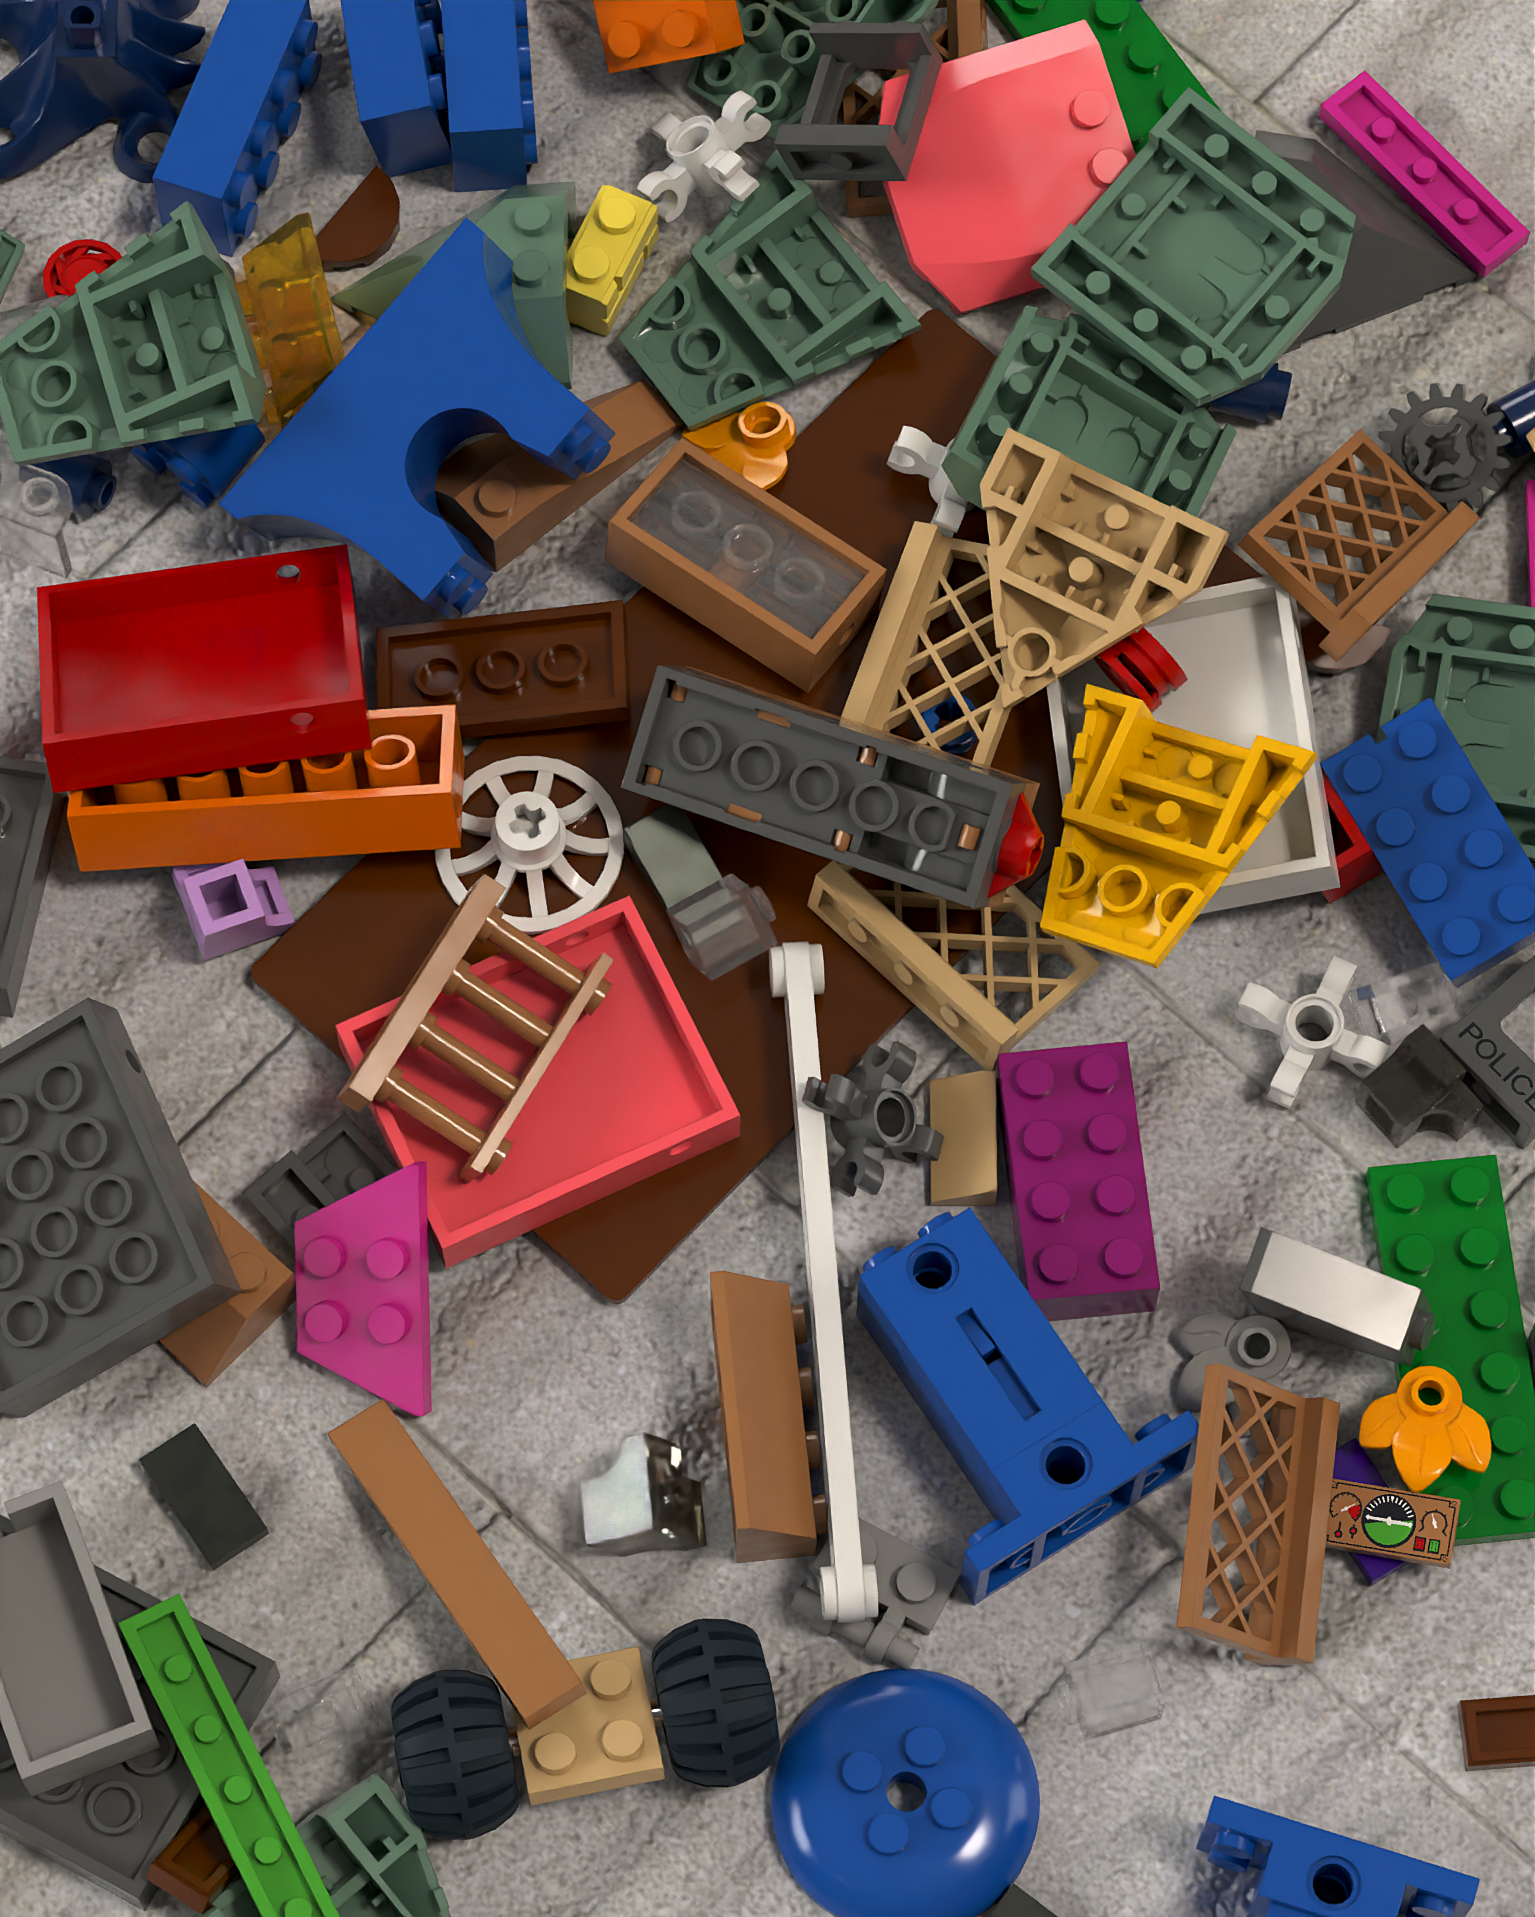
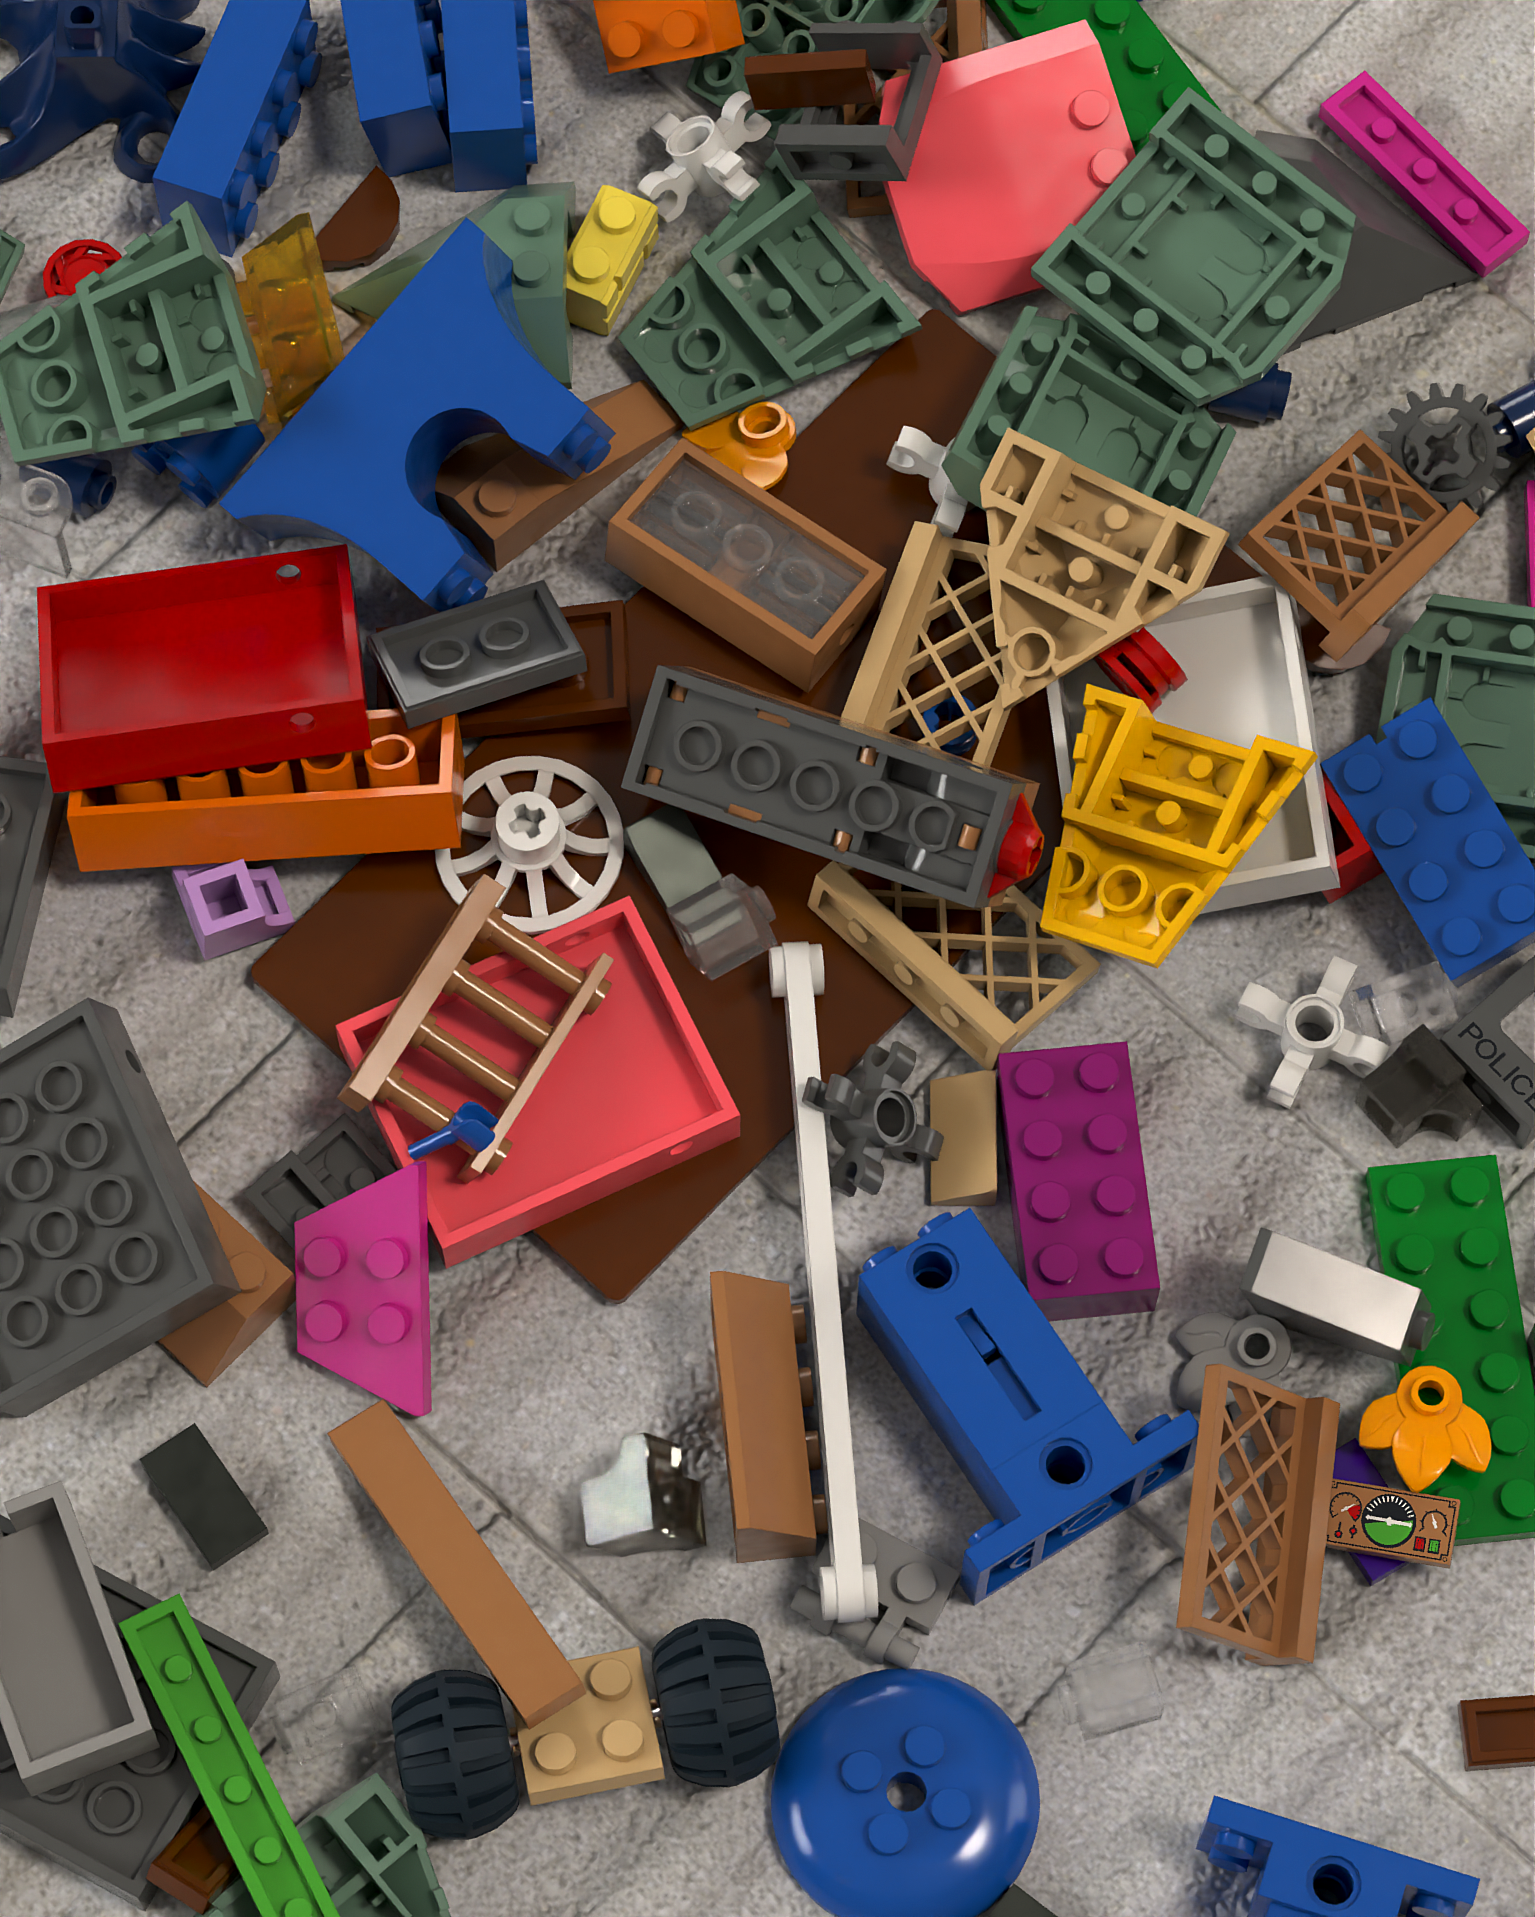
(469, 1124): none -> blue hand
(476, 653): none -> dark grey tile
(810, 79): none -> reddish brown tile

